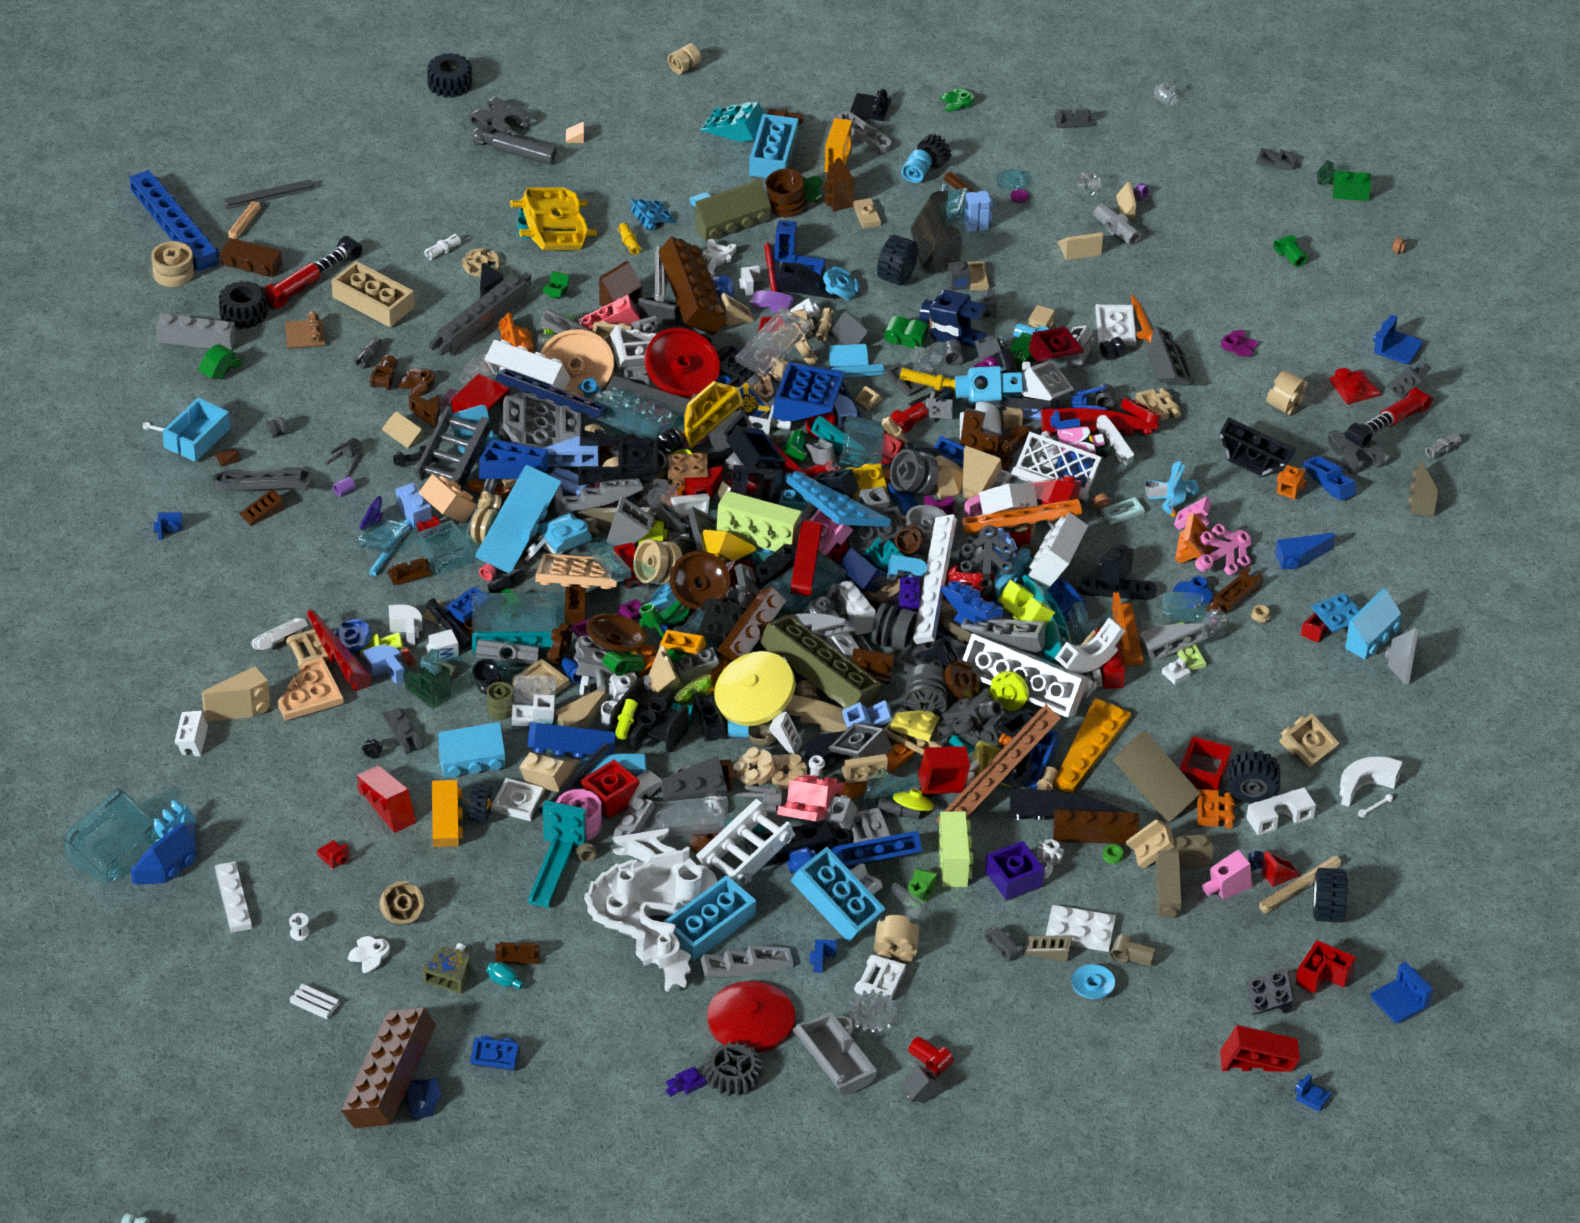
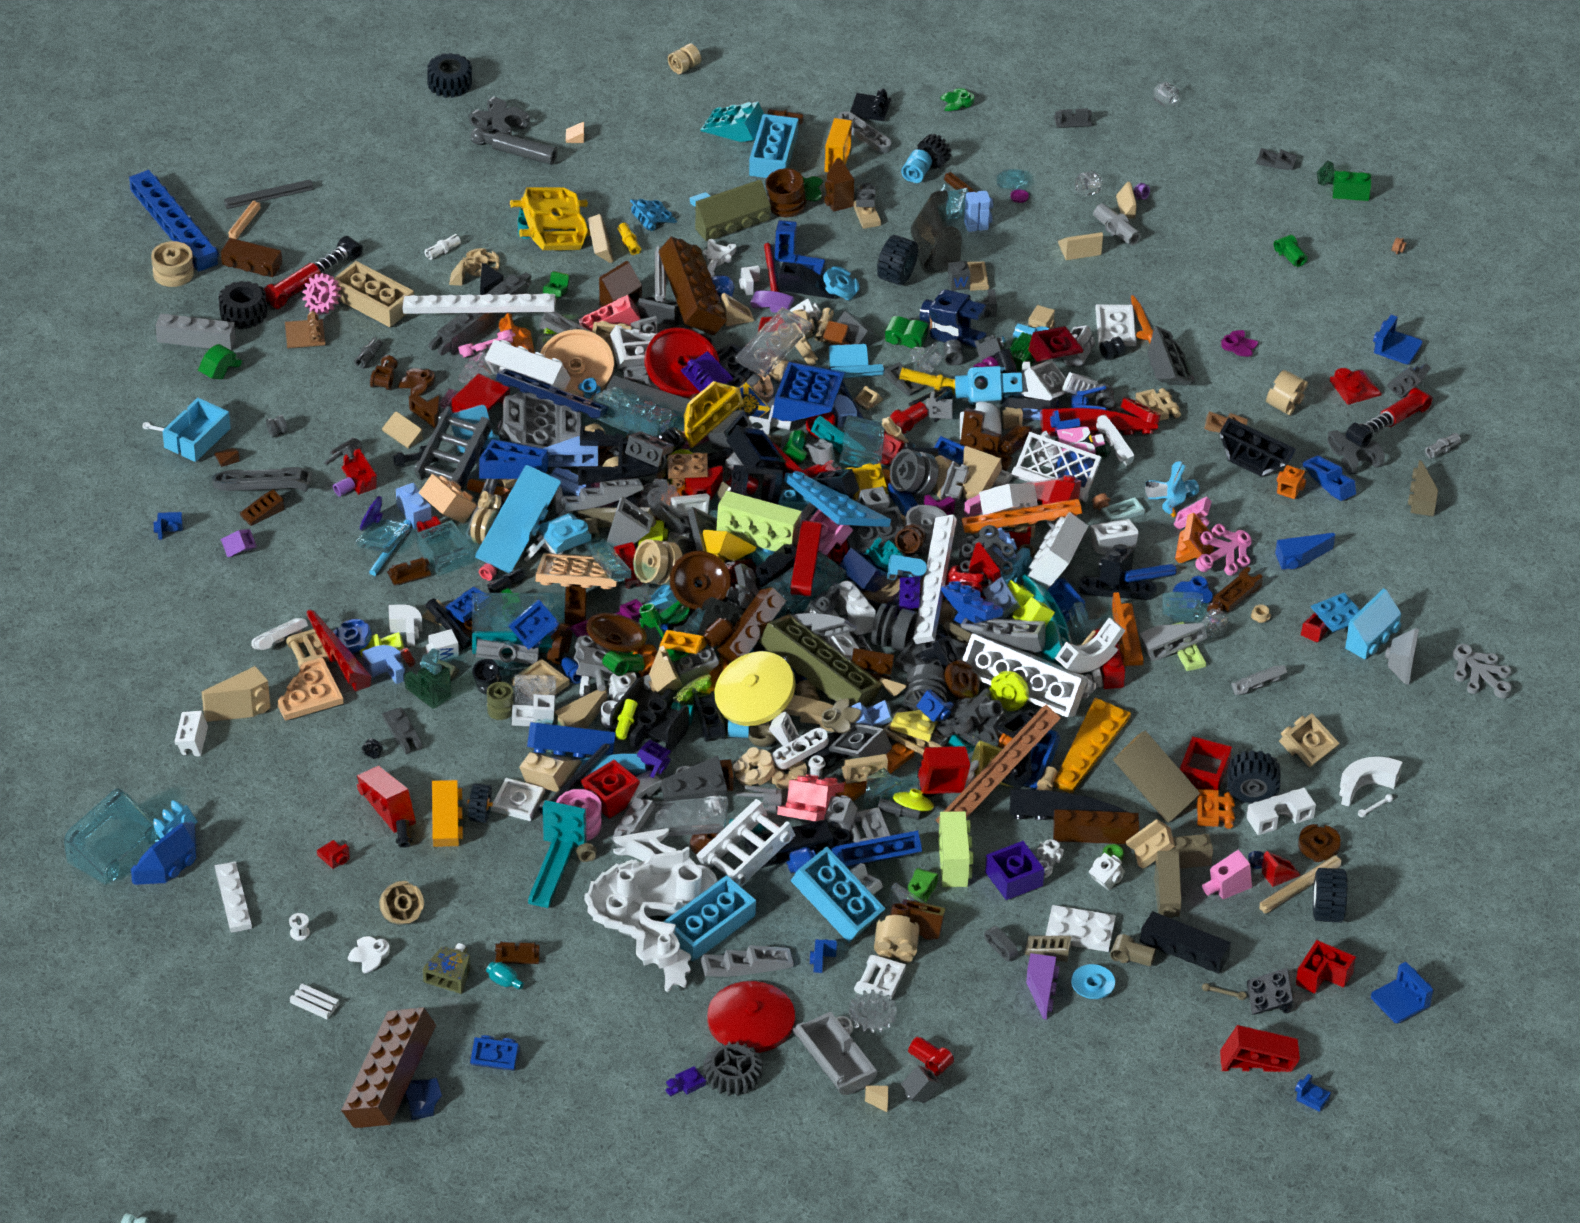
(238, 541): none -> medium lavender panel
(321, 293): none -> bright pink gear
(360, 472): none -> red hinge
(403, 833): none -> black pin
(458, 274): none -> tan slope
(468, 349): none -> bright pink plant
(471, 750): medium azure slope -> none
(479, 303): none -> white plate
(534, 625): none -> blue bracket
(600, 238): none -> tan slope
(647, 448): none -> dark grey bracket
(656, 755): none -> dark purple bracket
(705, 371): none -> dark purple hinge
(718, 632): none -> reddish brown brick
(802, 740): none -> white beam
(836, 333): none -> dark orange panel
(840, 716): none -> dark tan plate
(866, 195): none -> dark grey slope
(877, 1096): none -> tan slope
(892, 687): none -> tan slope
(927, 916): none -> reddish brown hinge
(934, 706): none -> blue bracket
(955, 475): none -> light grey hinge
(983, 562): none -> red slope
(1001, 596): none -> sand blue bracket
(1040, 981): none -> medium lavender slope
(1077, 382): none -> white slope
(1107, 871): none -> white brick
(1113, 533): none -> white slope
(1149, 573): none -> blue axle
(1176, 671): white tile -> none
(1185, 942): none -> black brick
(1216, 422): none -> medium nougat slope
(1241, 995): none -> dark tan hinge
(1256, 680): none -> light grey hinge
(1315, 851): none -> reddish brown plate
(1464, 654): none -> light grey plant

